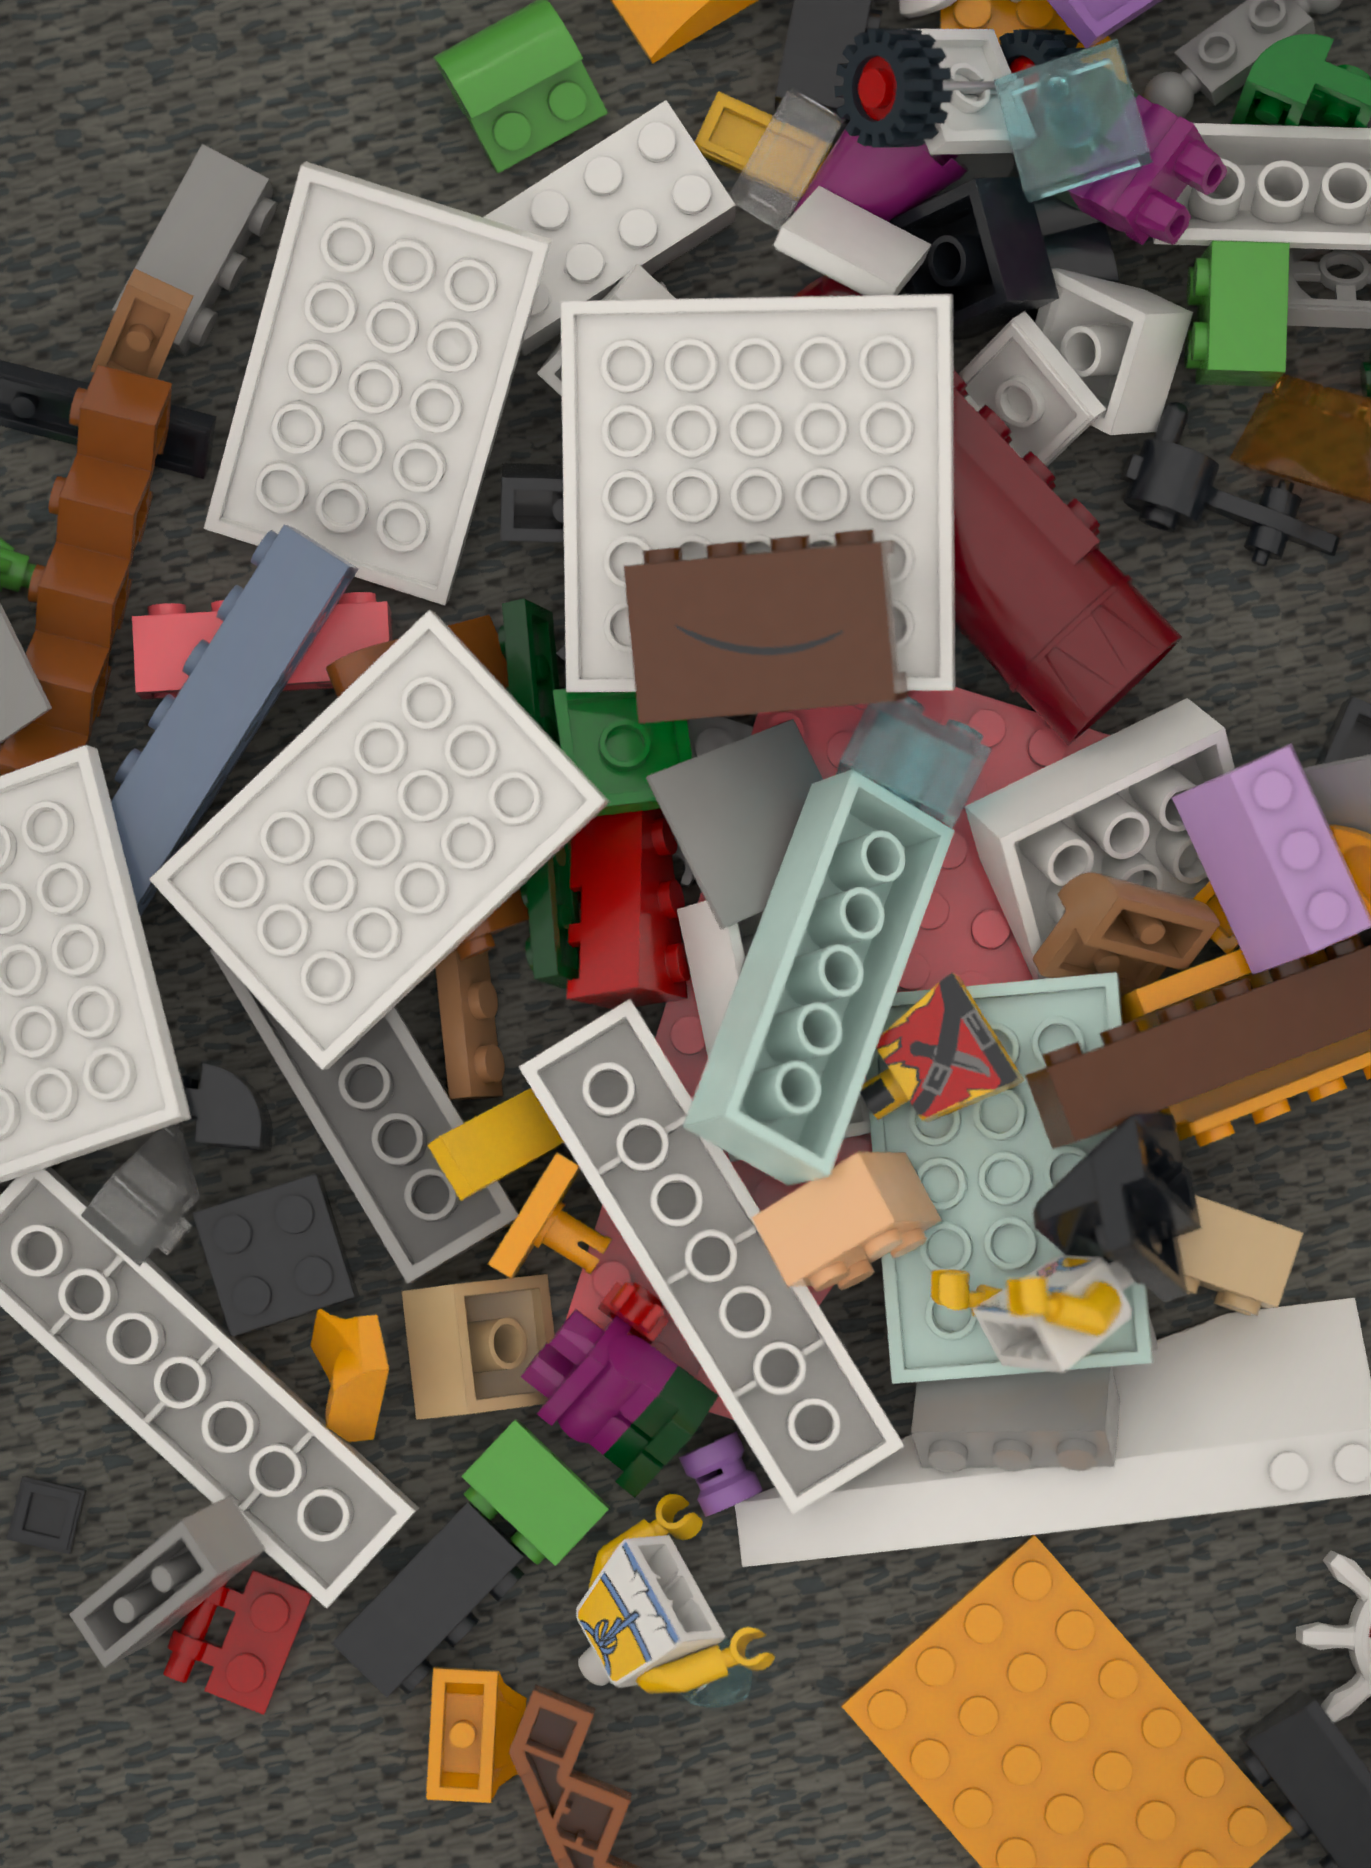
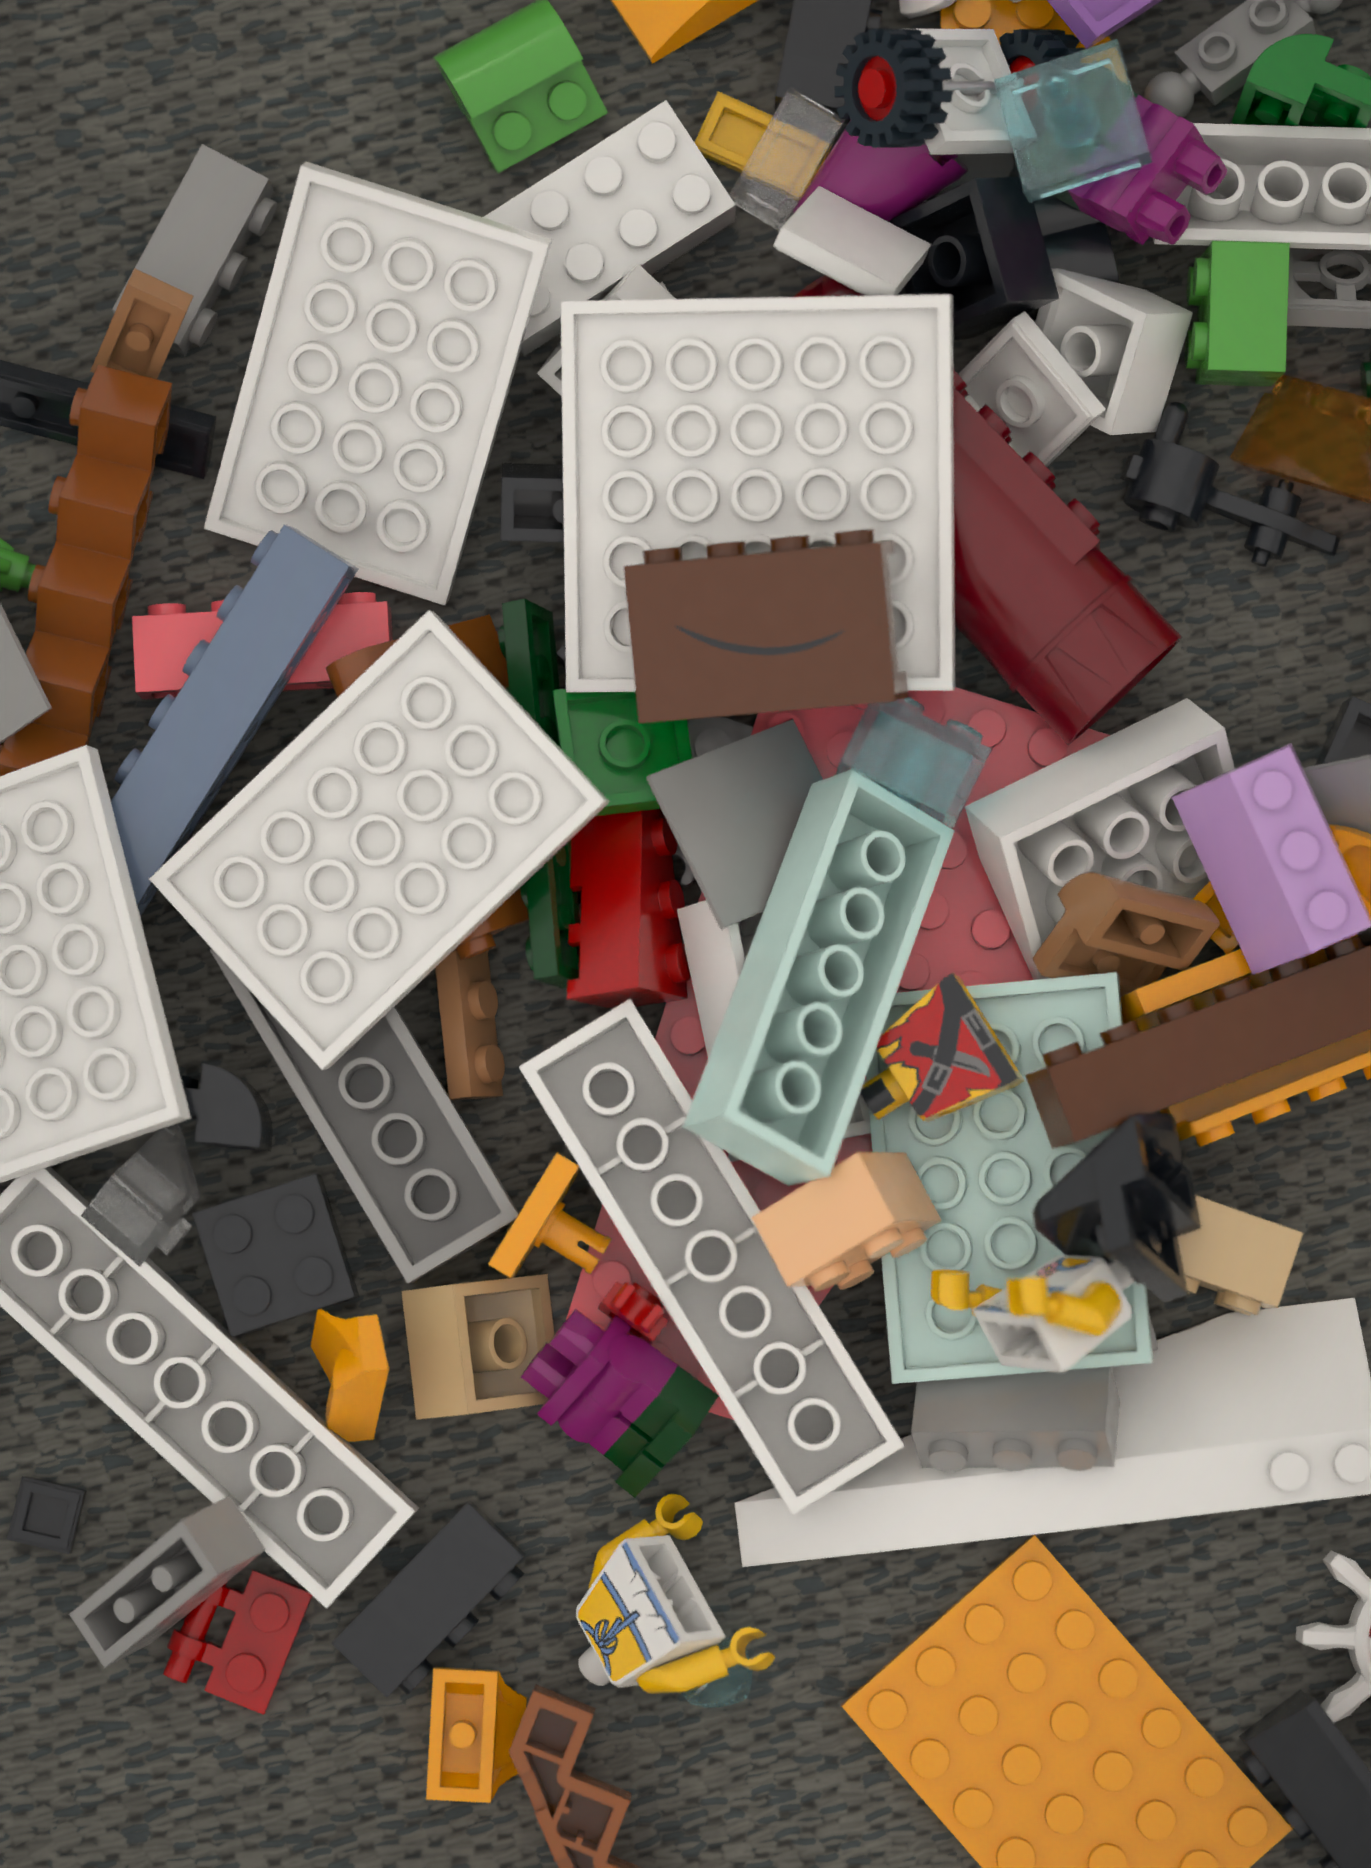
(495, 1144): yellow tile -> none
(533, 1494): bright green brick -> none
(728, 1487): medium lavender wheel -> none

